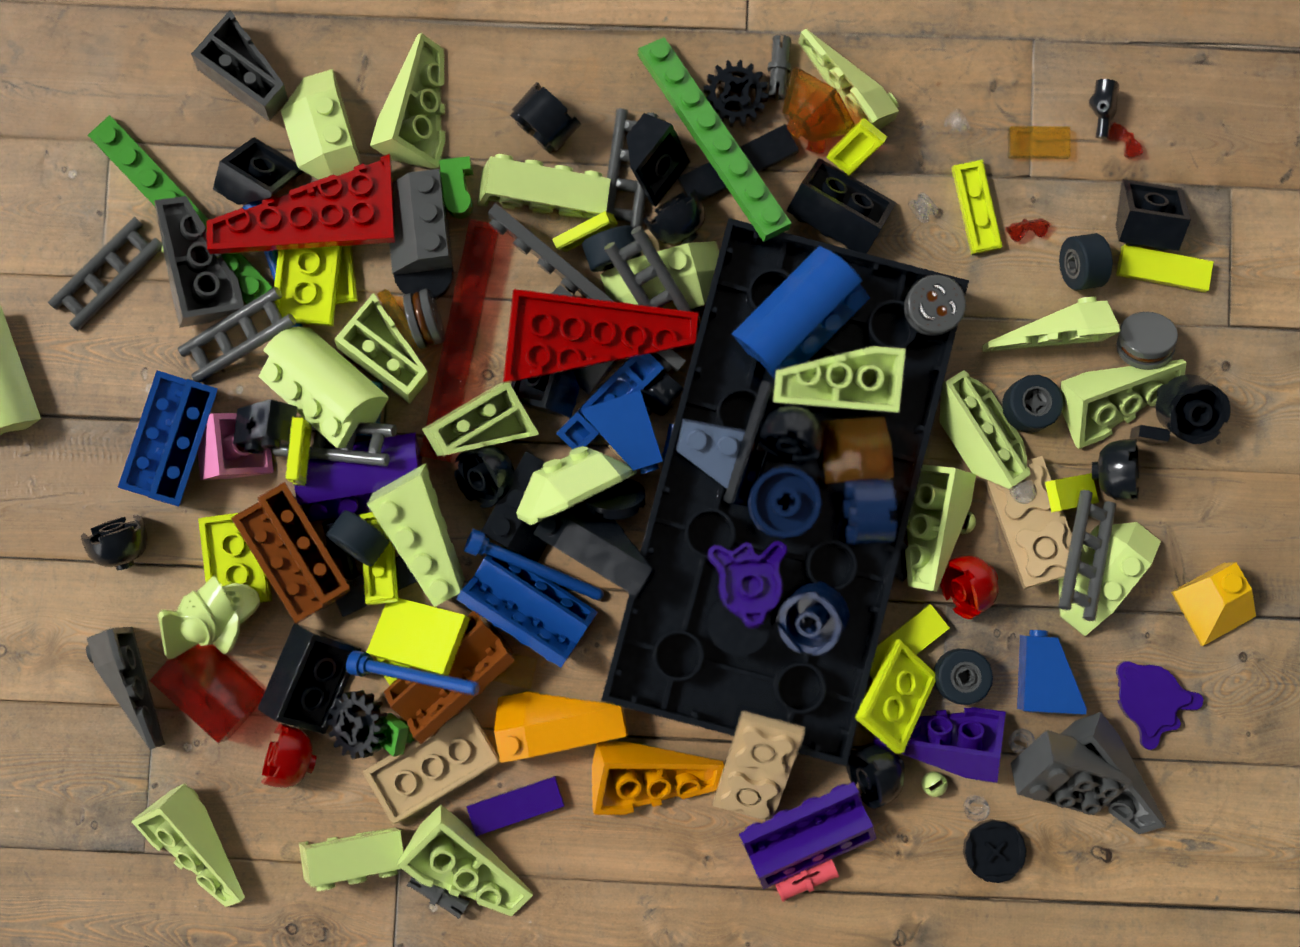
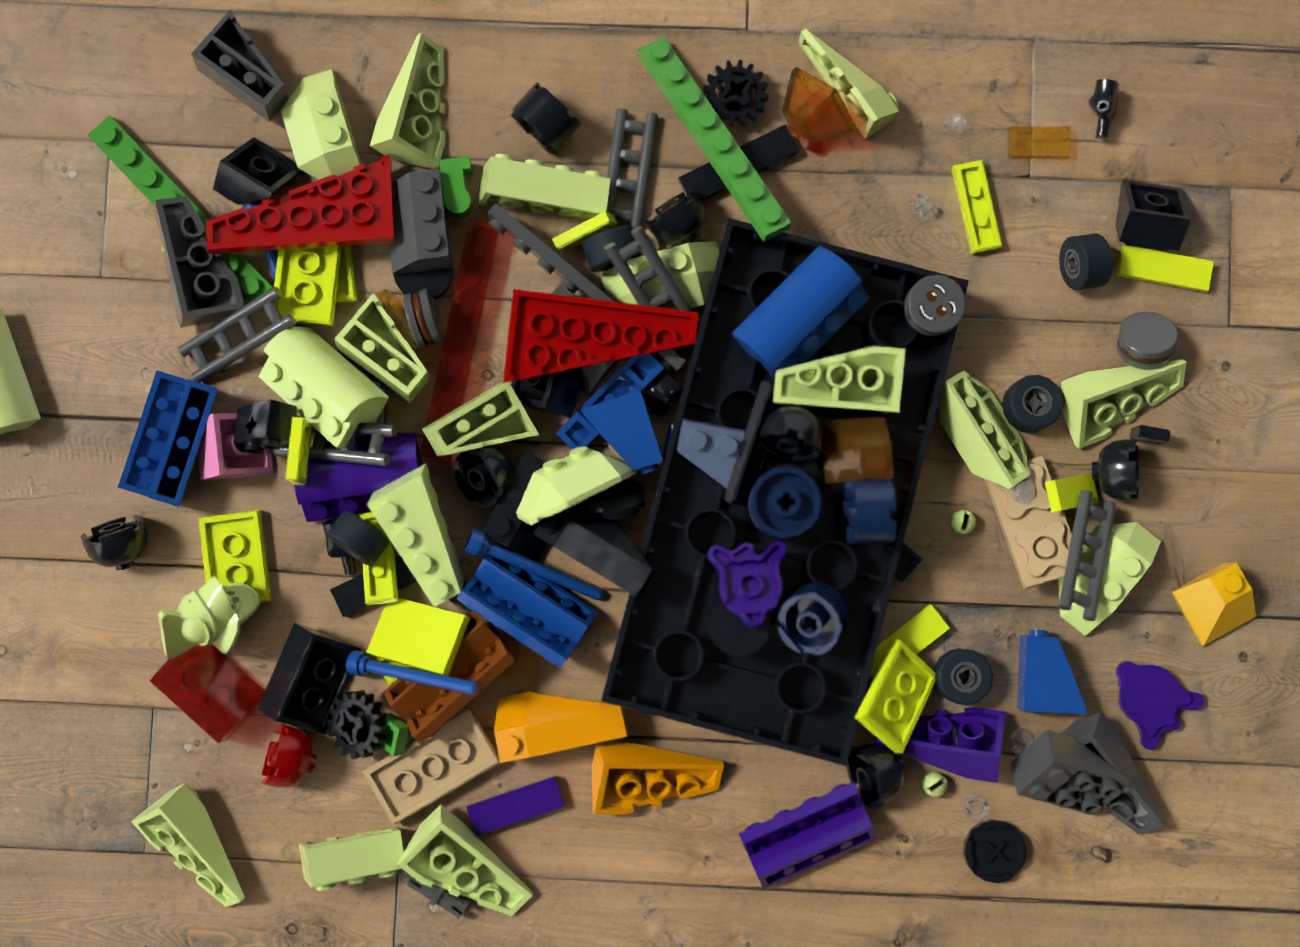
(103, 292): dark grey bar -> none
(122, 670): dark grey wedge -> none
(291, 553): dark orange brick -> none
(655, 156): black slope -> none
(758, 766): tan piece -> none
(779, 67): dark grey pin -> none
(807, 880): coral pin -> none
(840, 206): black slope -> none
(856, 146): neon yellow tile -> none
(936, 522): yellowish green wedge -> none
(970, 585): red cylinder -> none
(1018, 230): clear red piece -> none
(1076, 324): yellowish green wedge -> none
(1132, 146): clear red piece -> none
(1192, 408): black brick -> none

